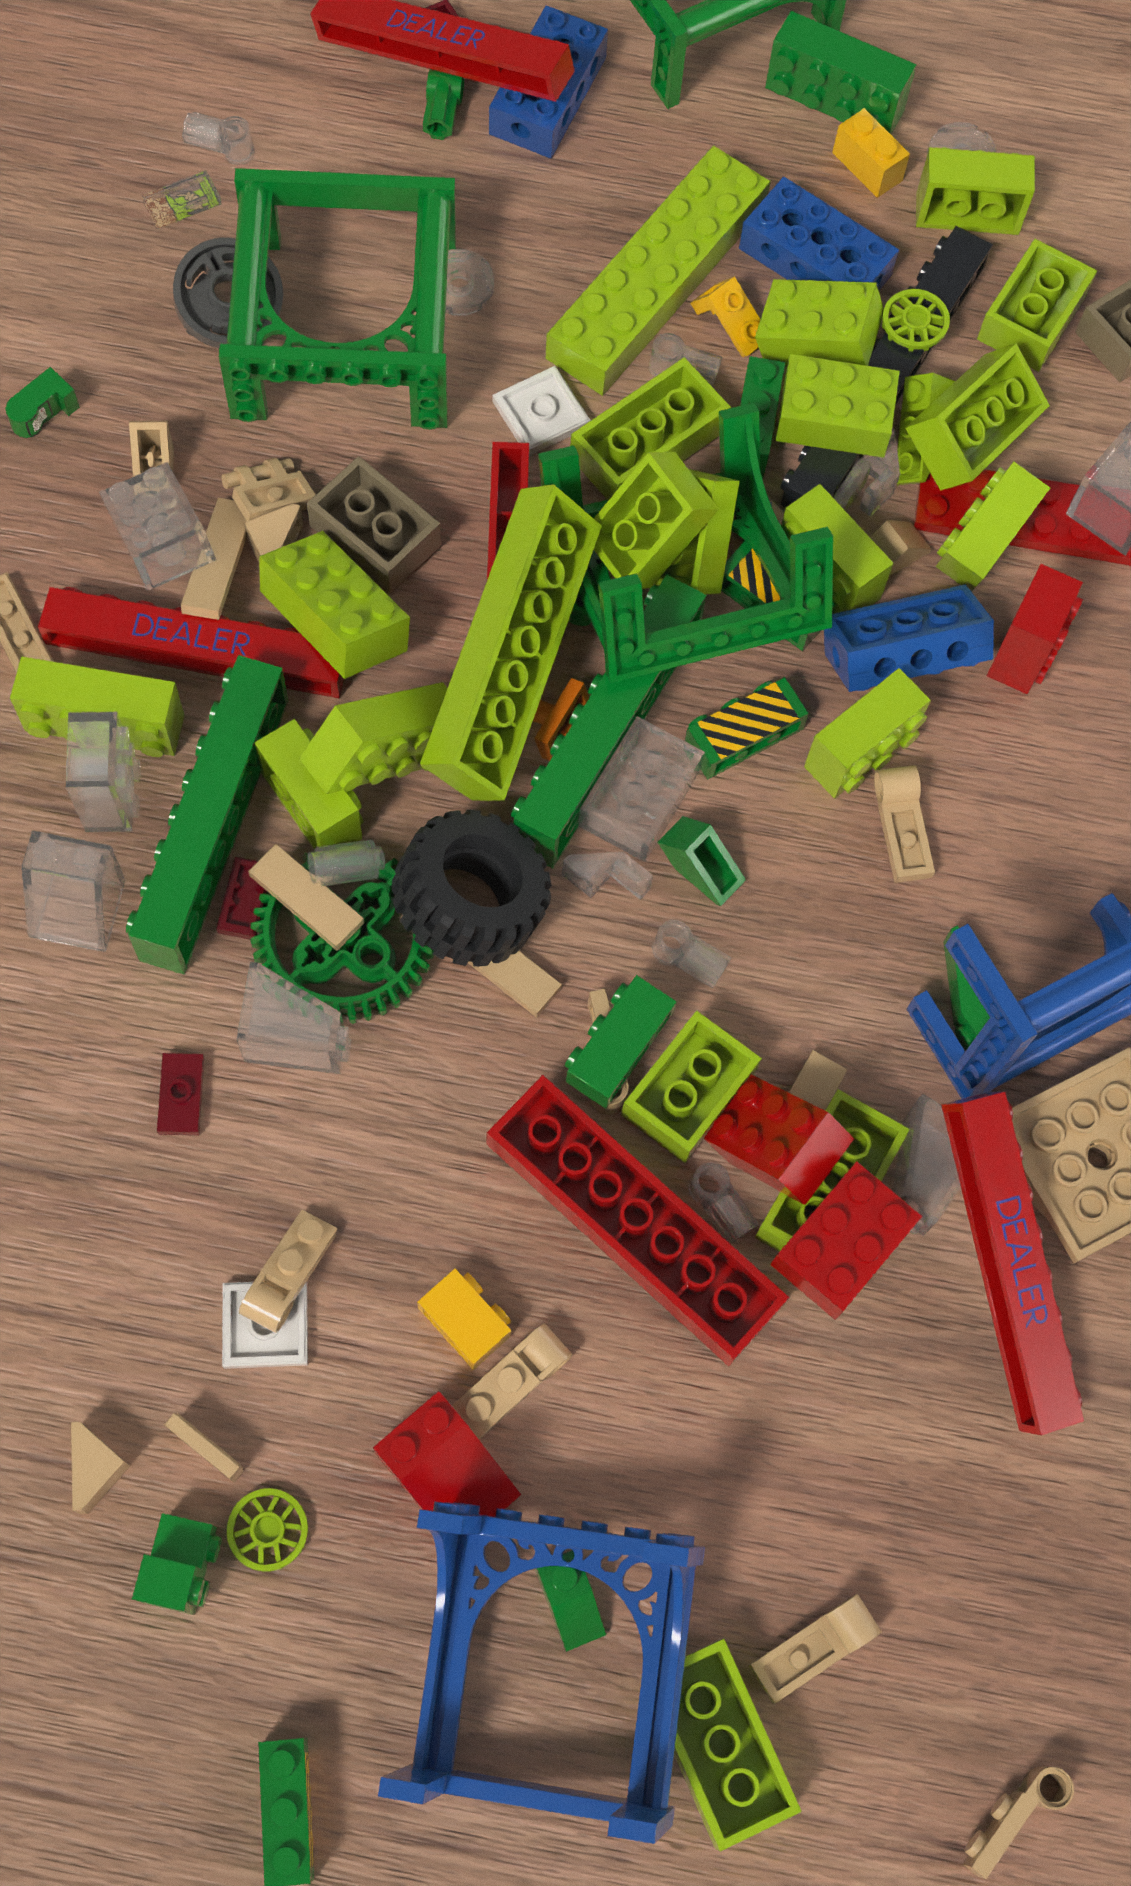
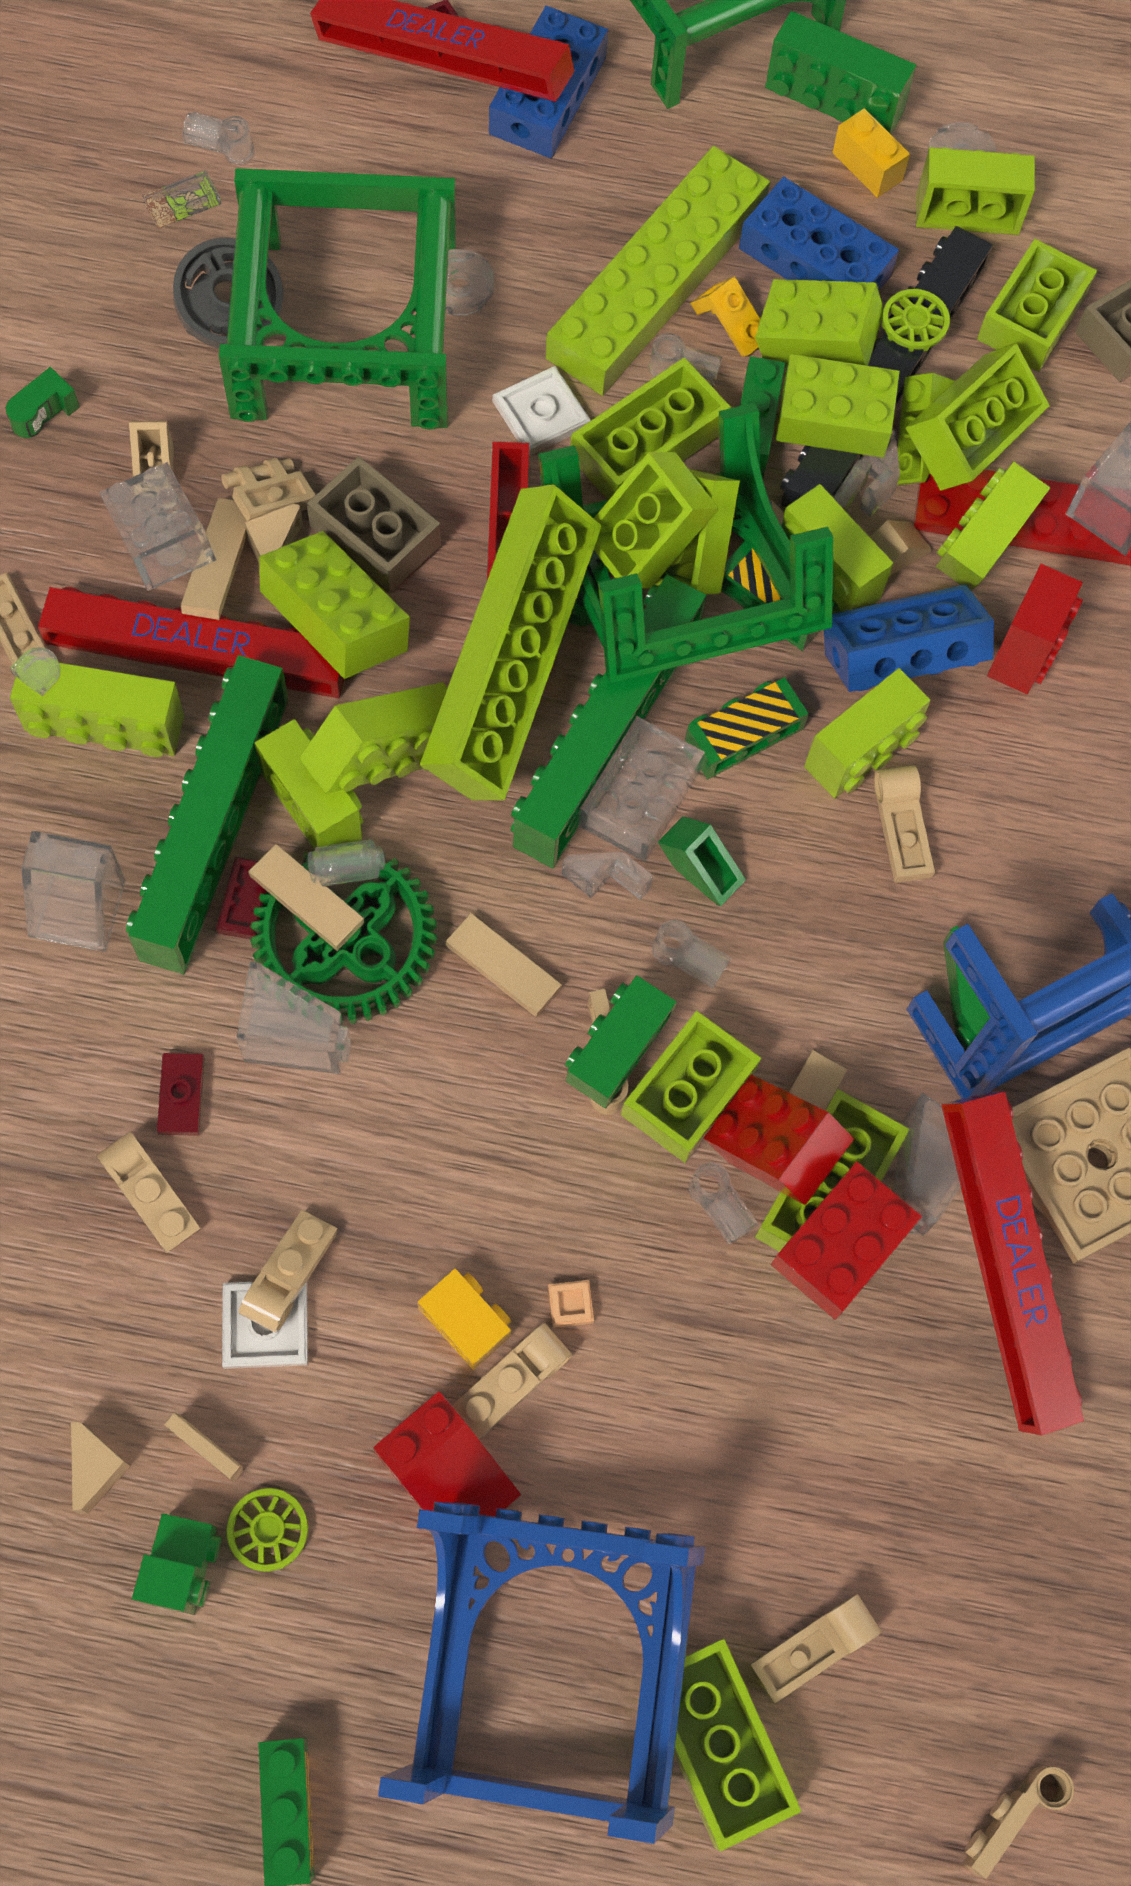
(37, 669): none -> clear tile
(102, 772): clear brick -> none
(148, 1192): none -> tan plate
(442, 97): green piece -> none
(445, 918): black tyre -> none
(556, 717): orange tile -> none
(570, 1303): none -> light nougat tile
(571, 1604): green slope -> none
(636, 1220): red brick -> none

